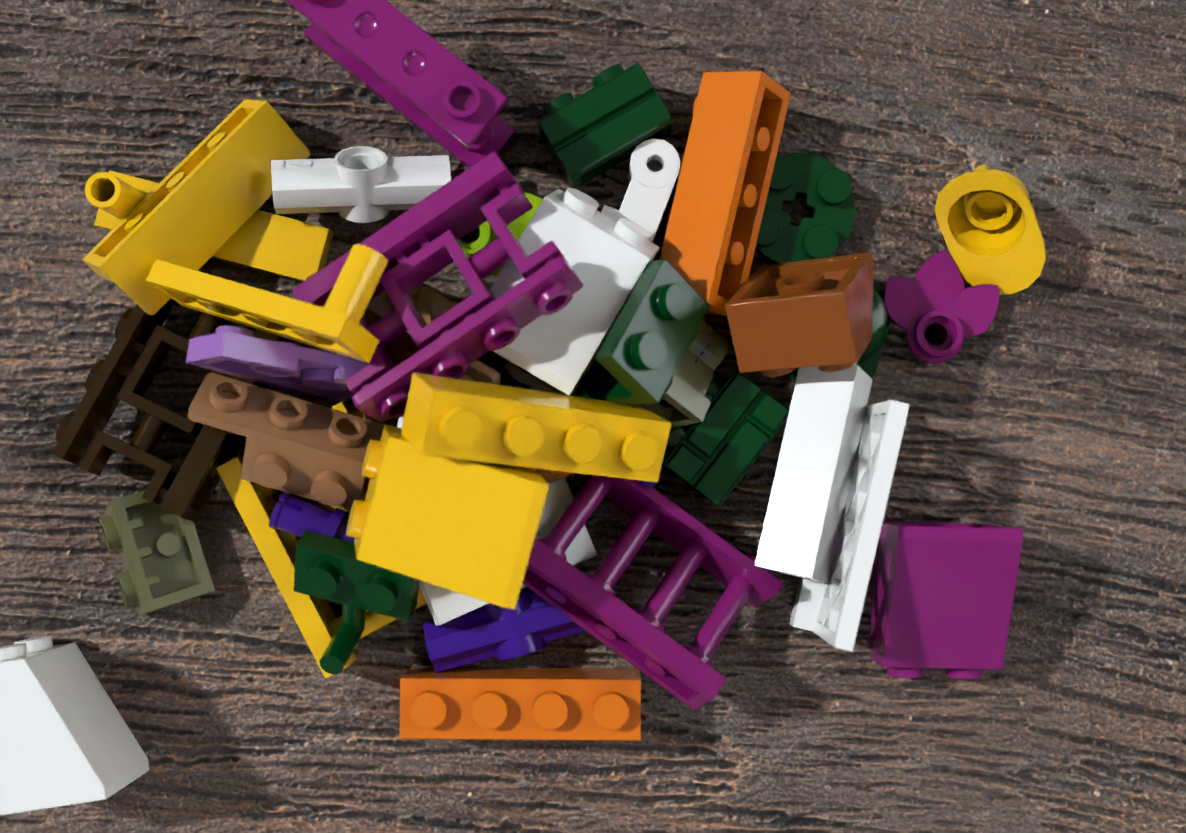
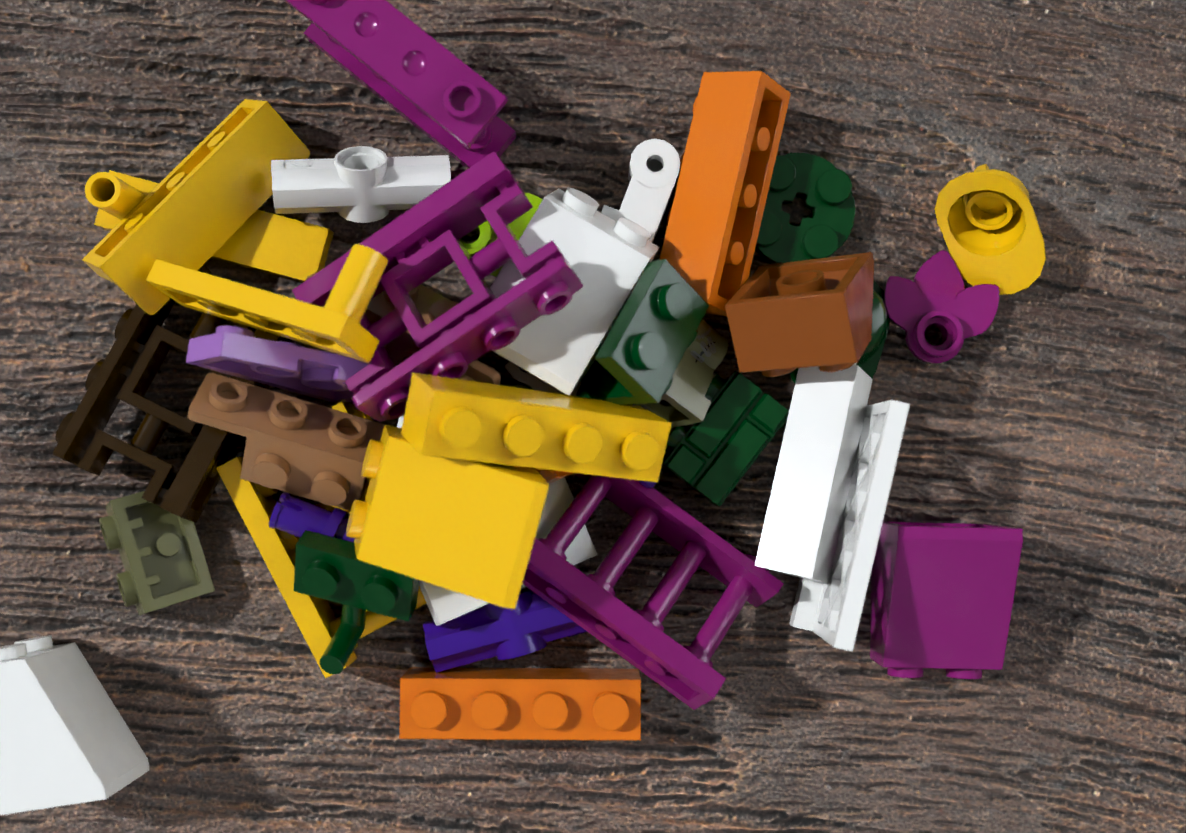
(603, 124): dark green brick -> none

